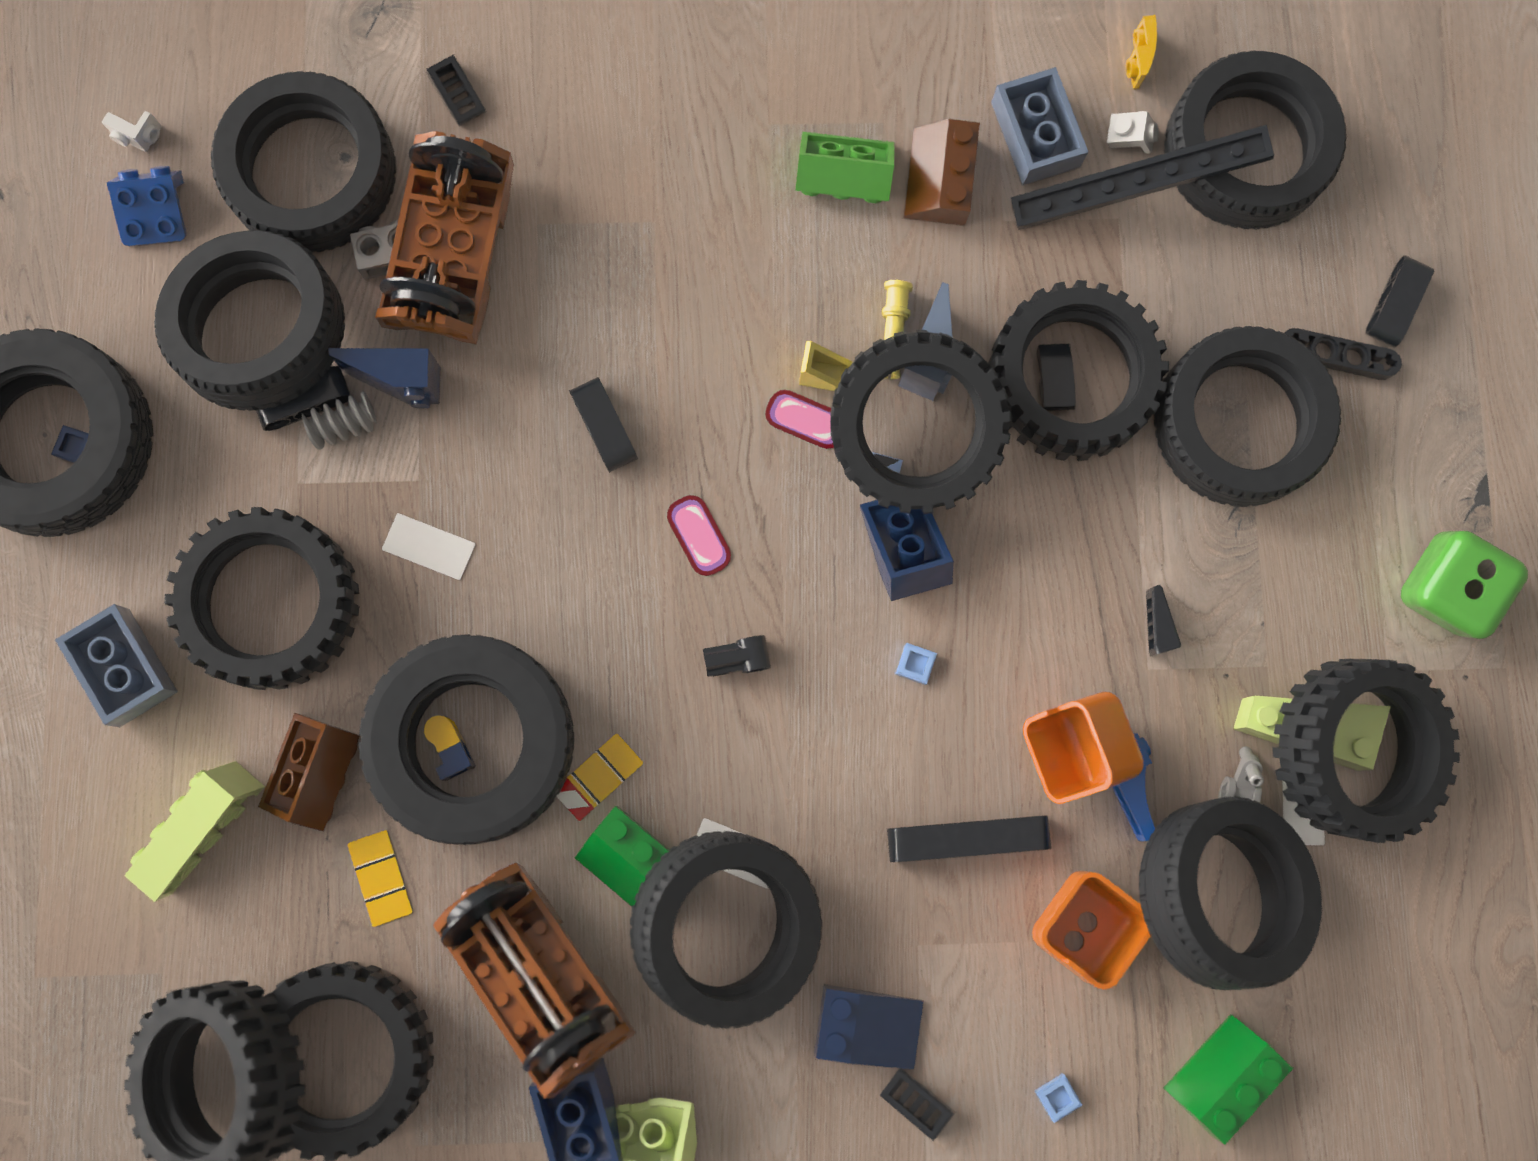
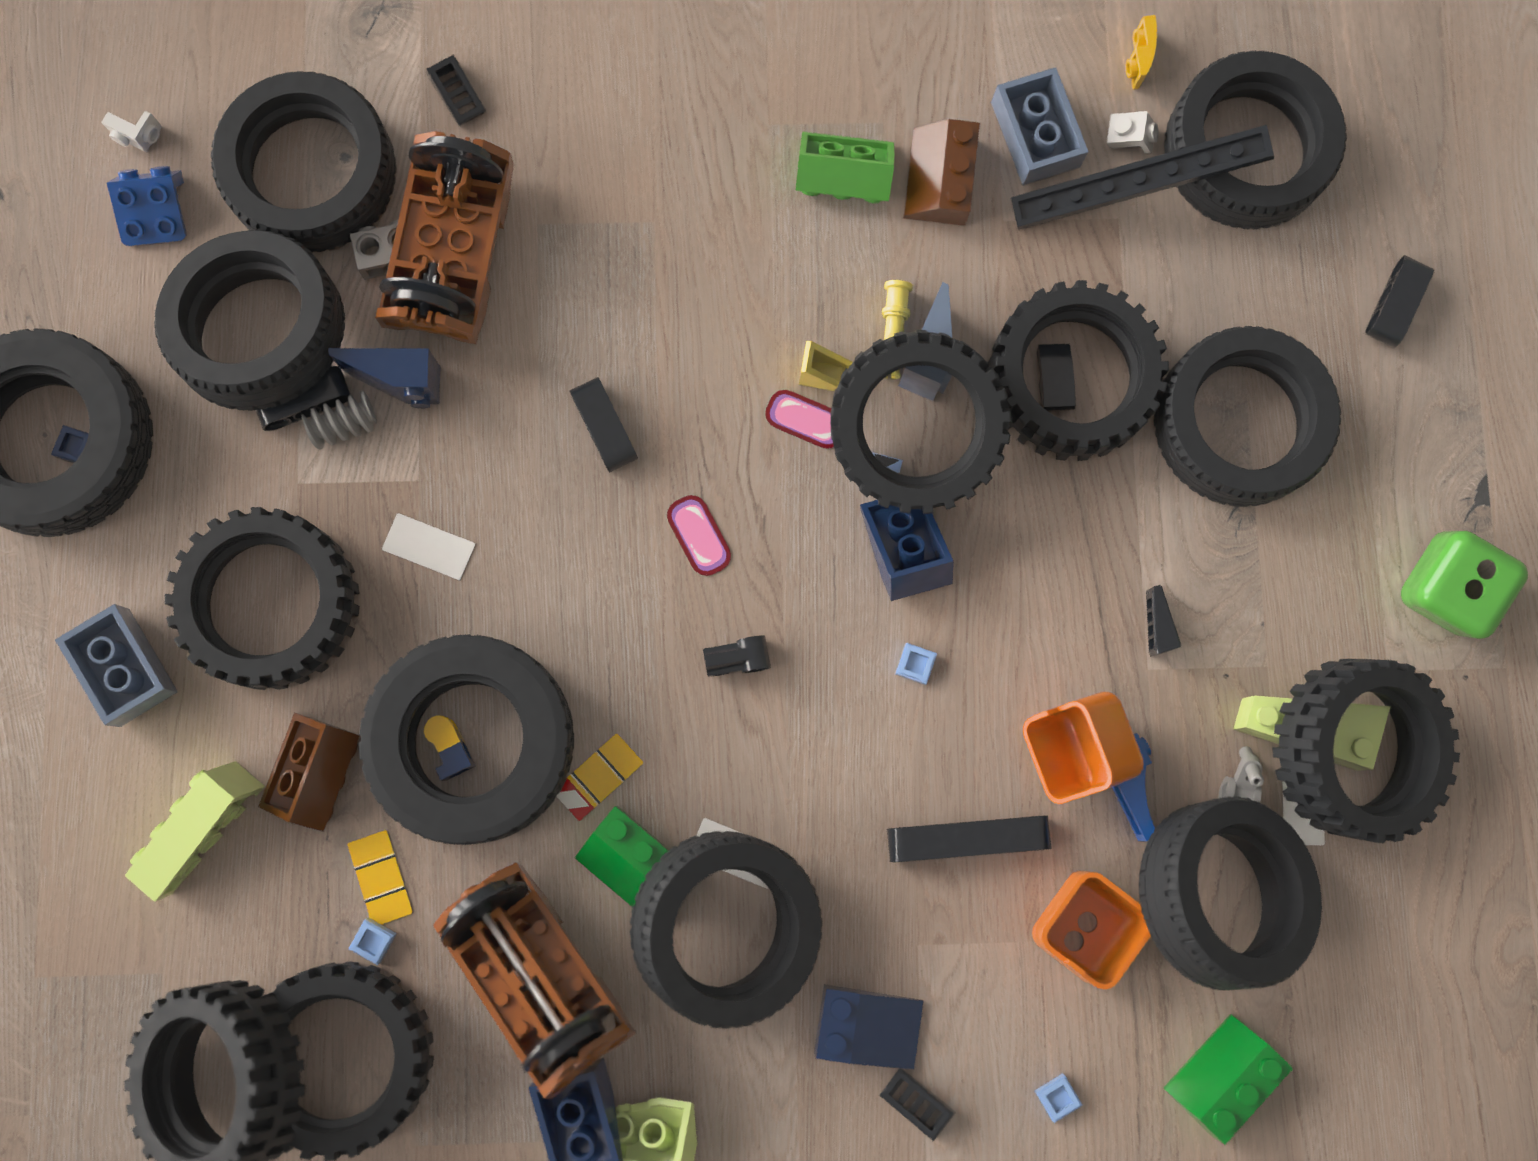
(372, 941): none -> light blue tile
(1339, 349): black beam -> none

